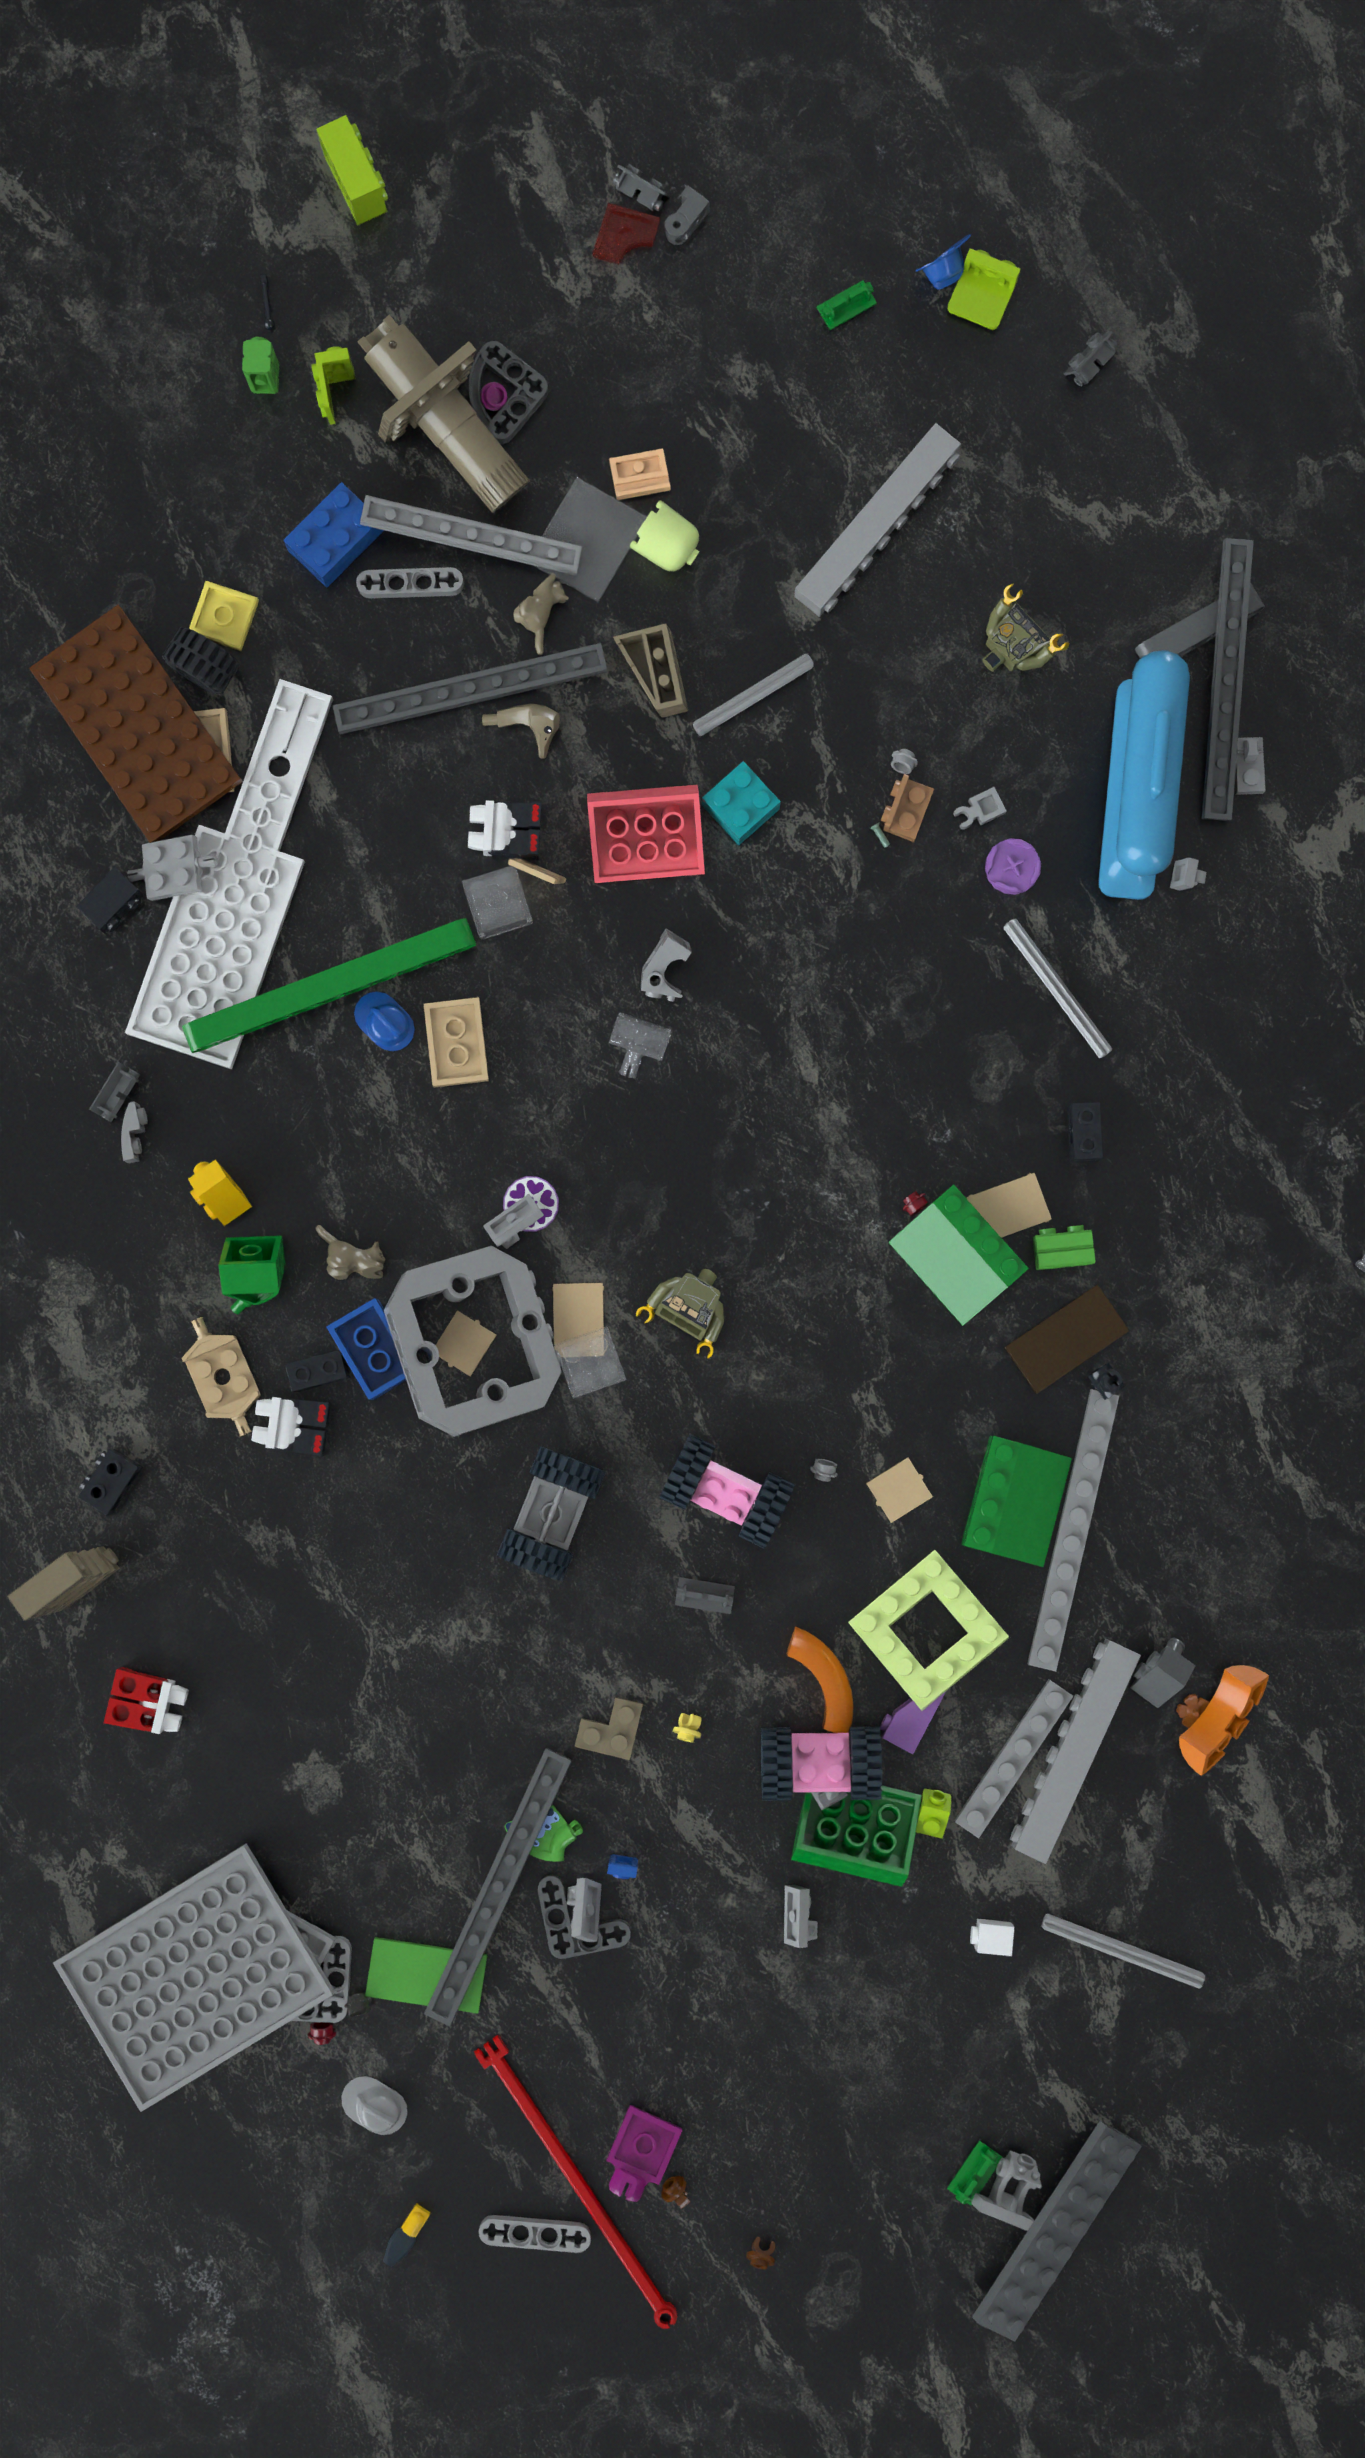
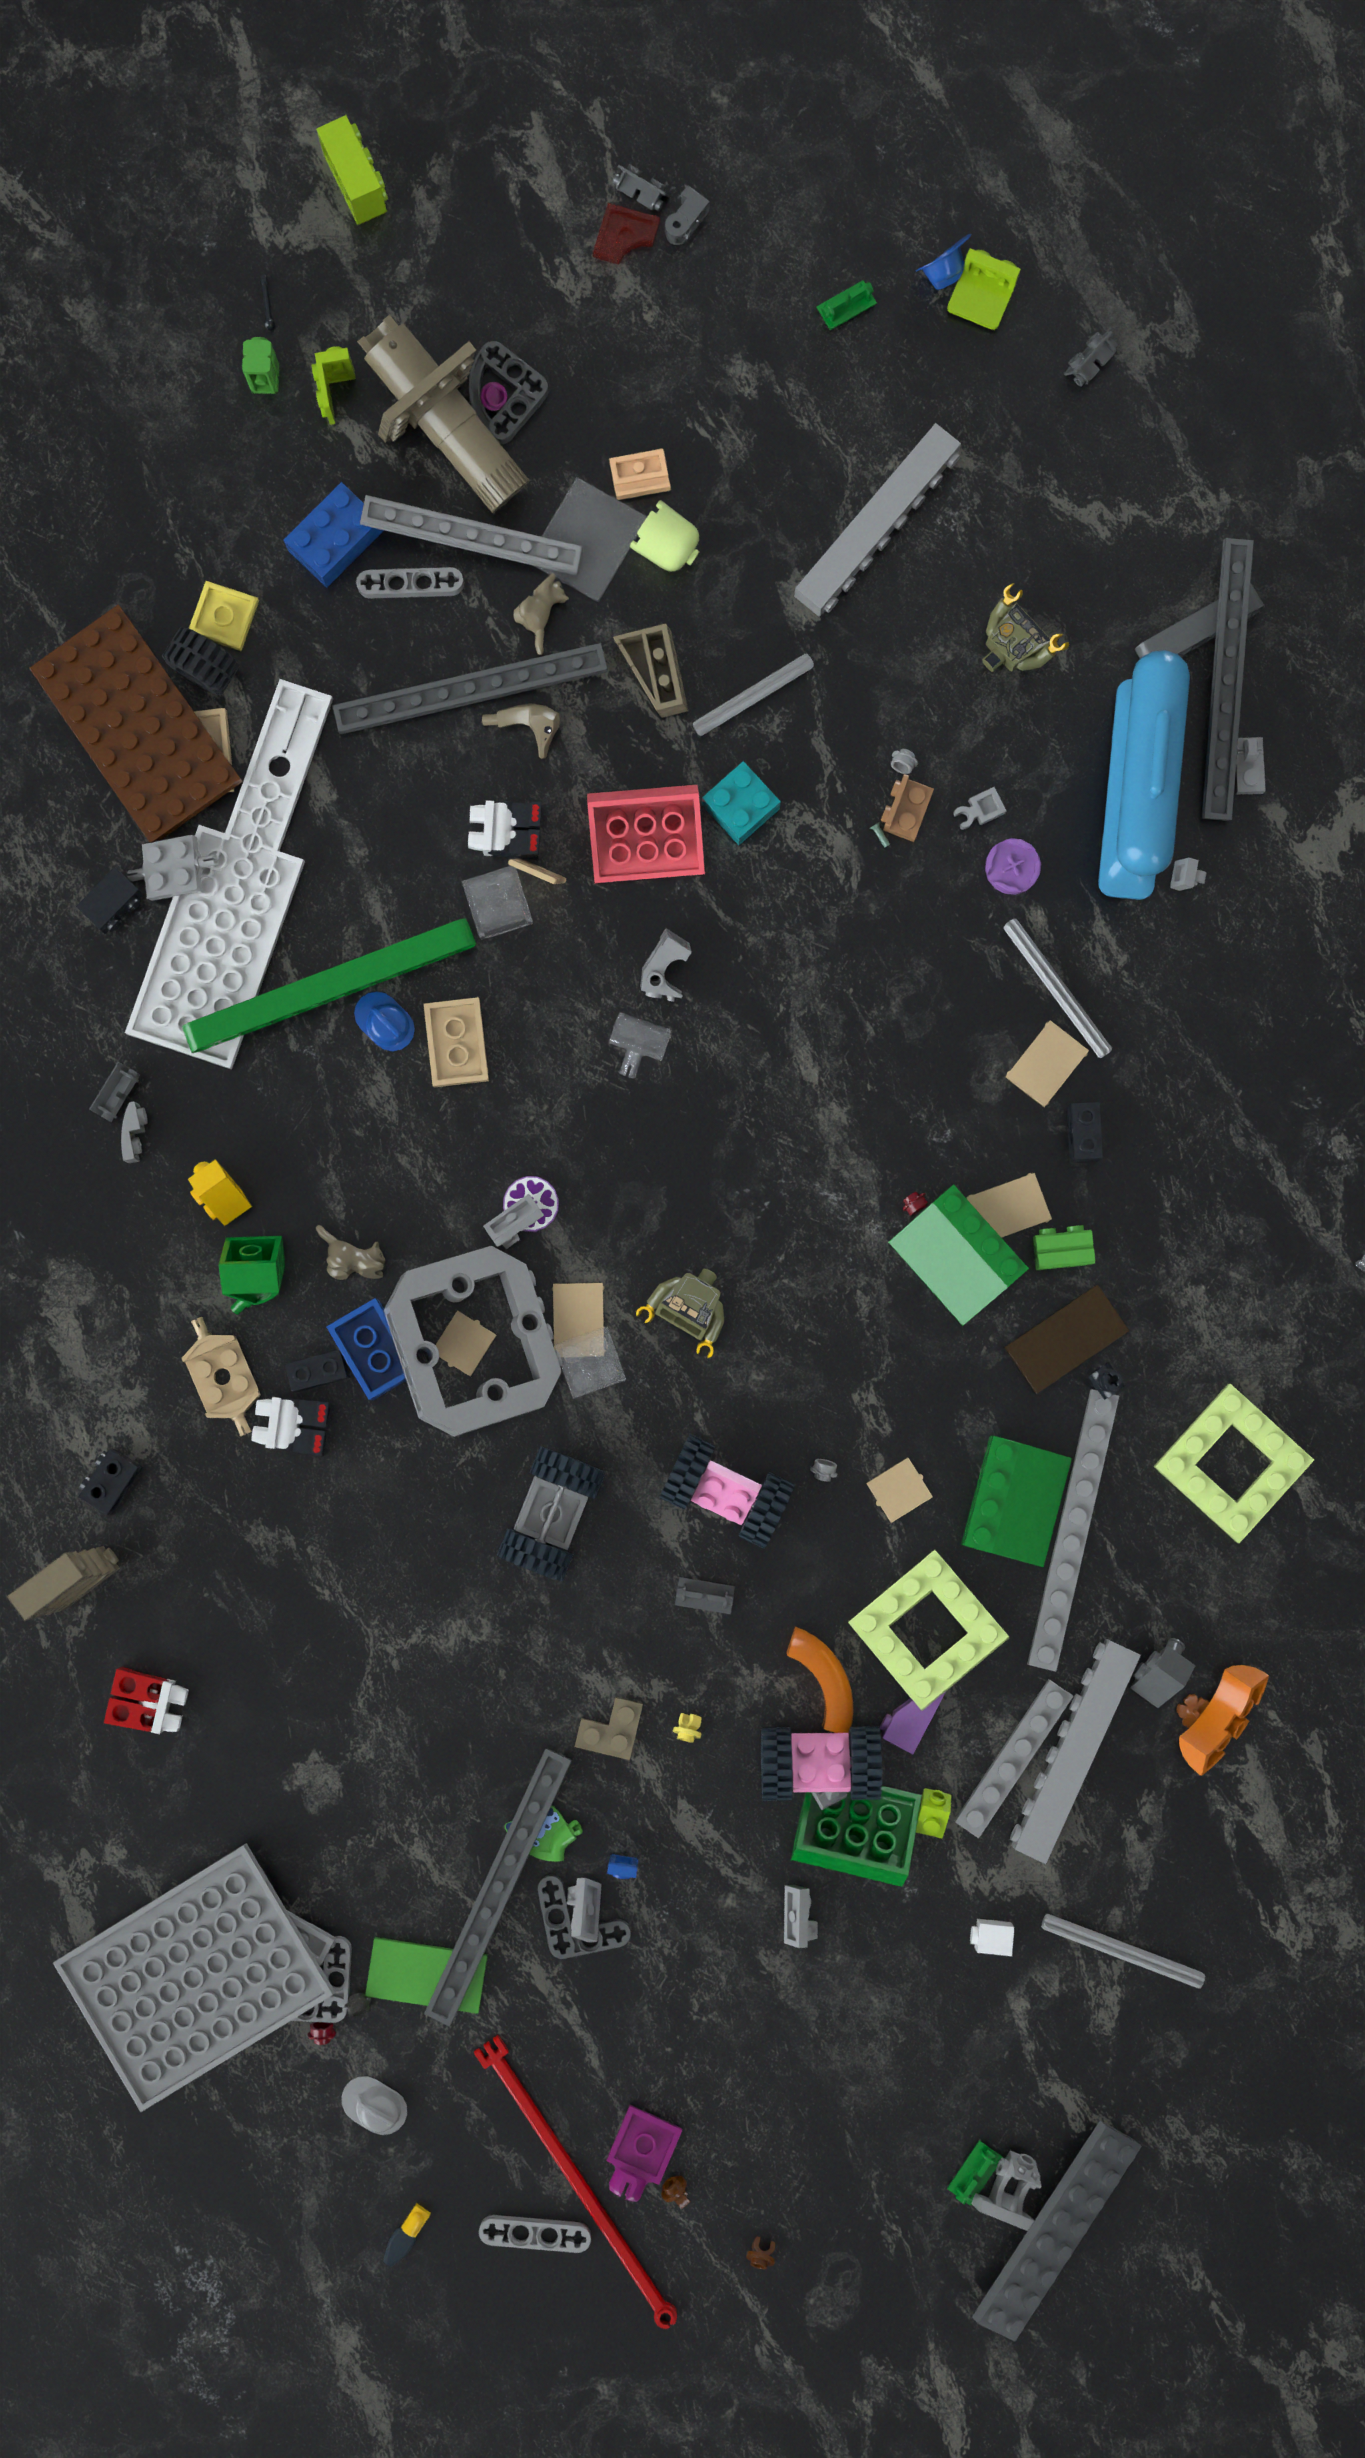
(1047, 1063): none -> tan piece
(1286, 1466): none -> yellowish green plate

